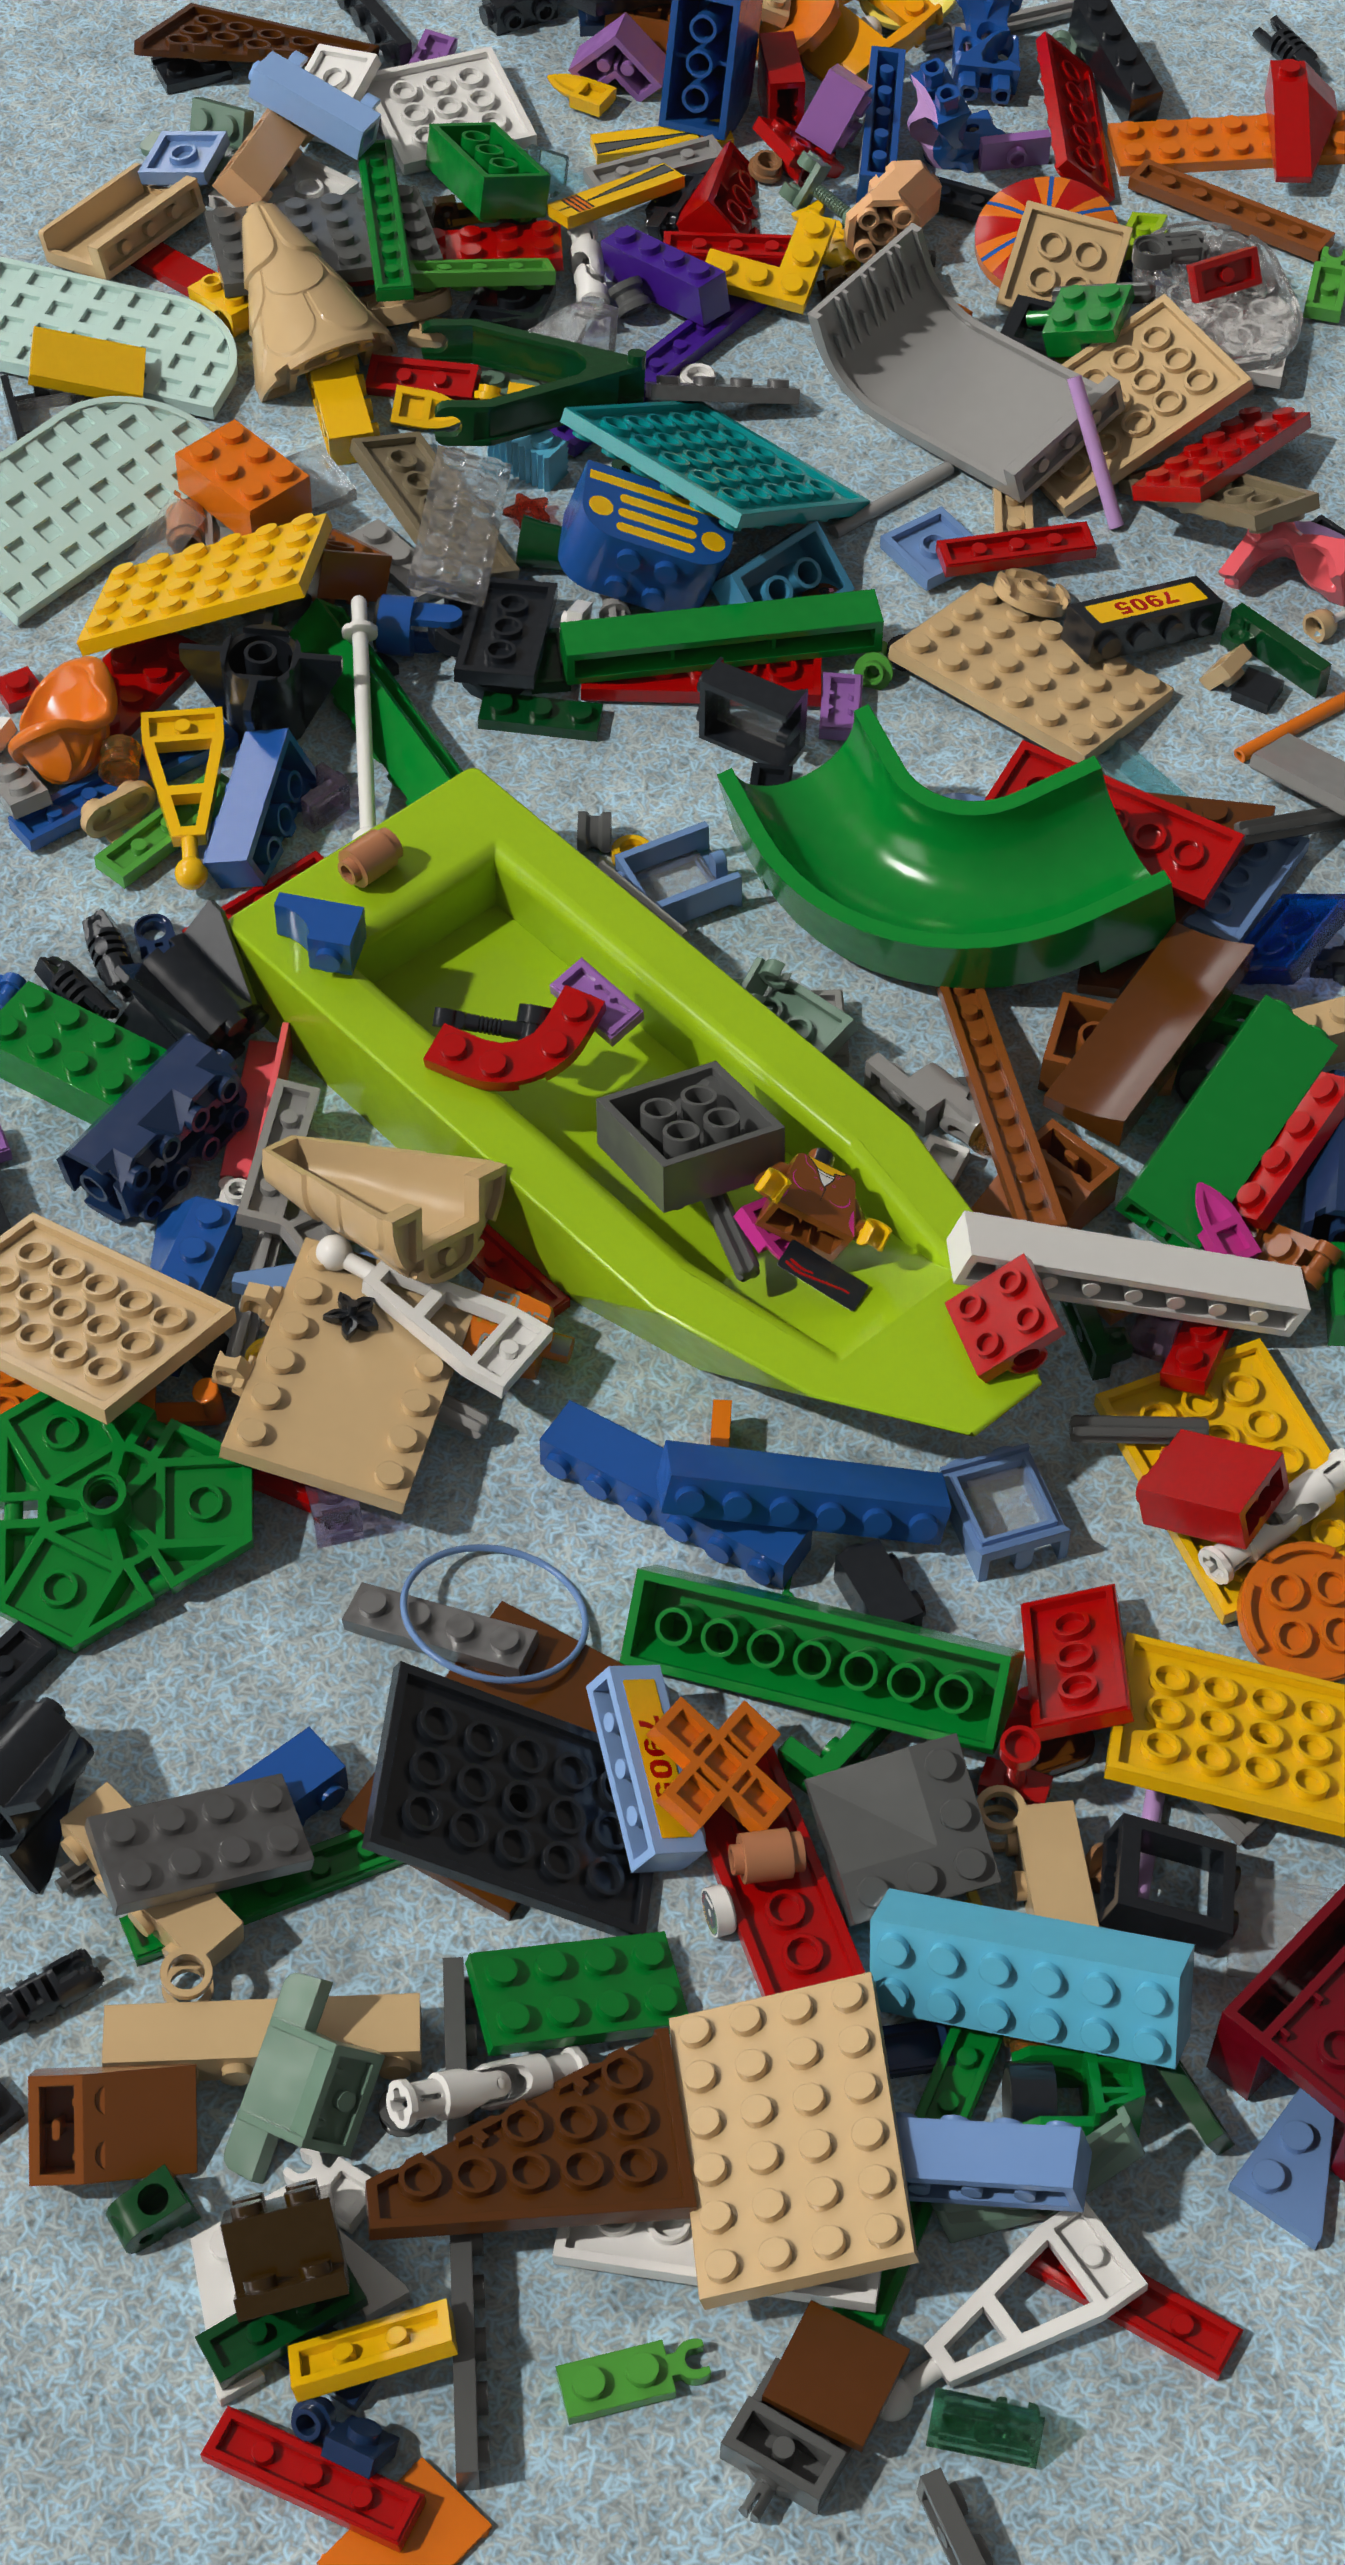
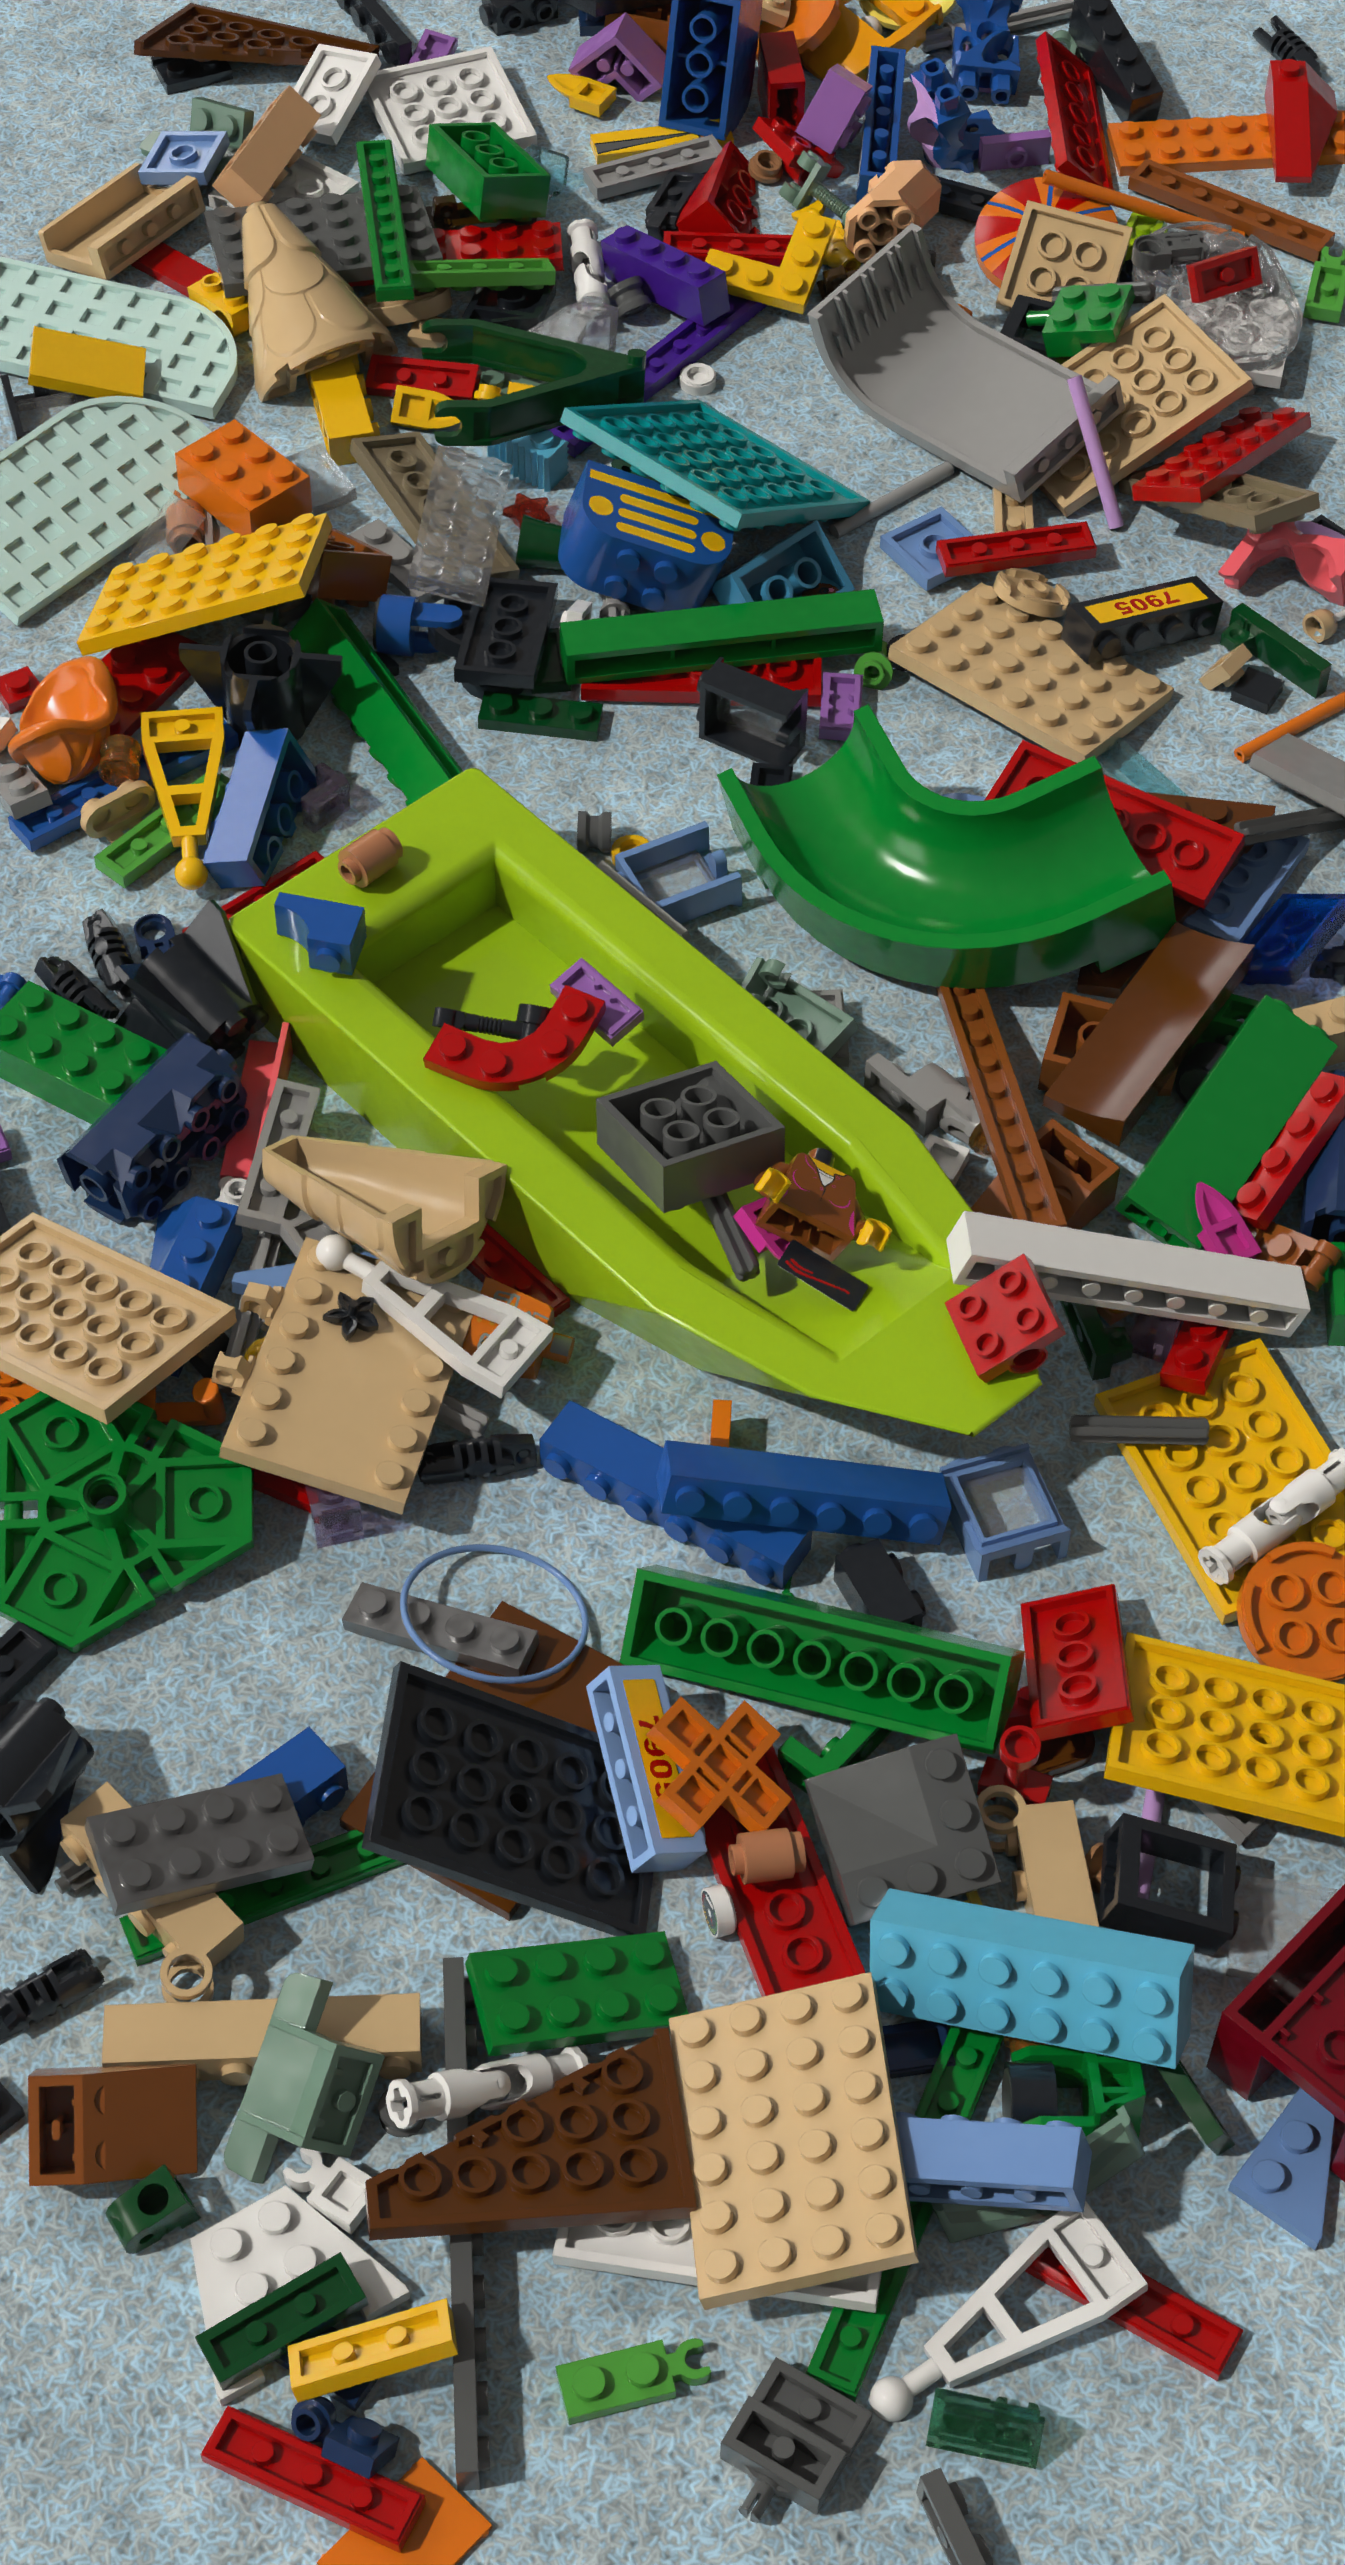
(284, 2250): dark brown bracket -> none
(314, 103): light blue brick -> none
(360, 633): white bar -> none
(470, 1458): none -> black hinge
(615, 196): yellow tile -> none
(739, 390): flat silver plate -> none
(836, 2376): reddish brown tile -> none
(1119, 199): none -> orange piece
(1212, 1488): red brick -> none

